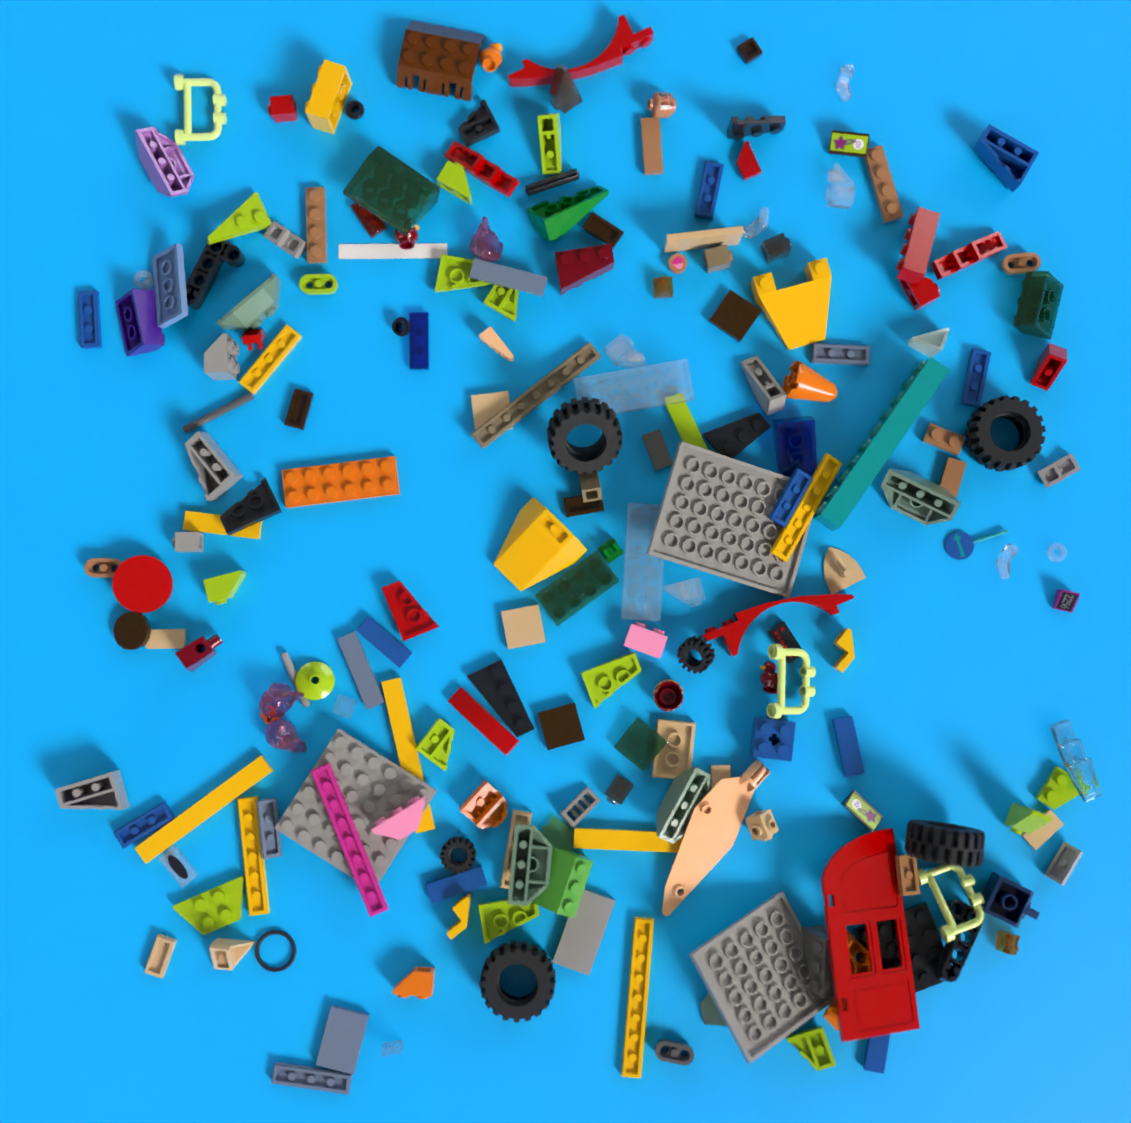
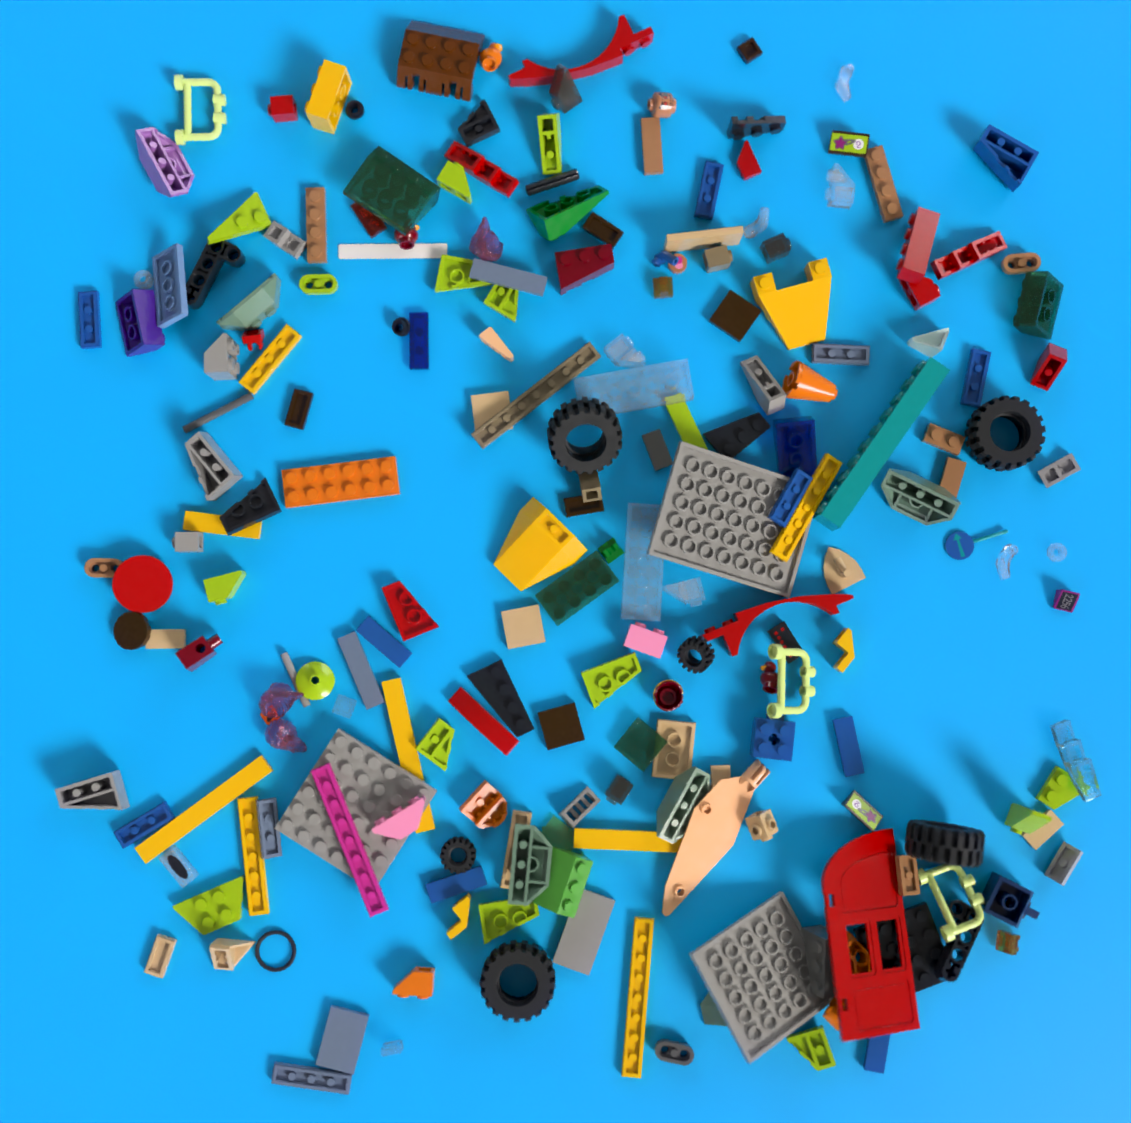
(663, 257): none -> blue arm

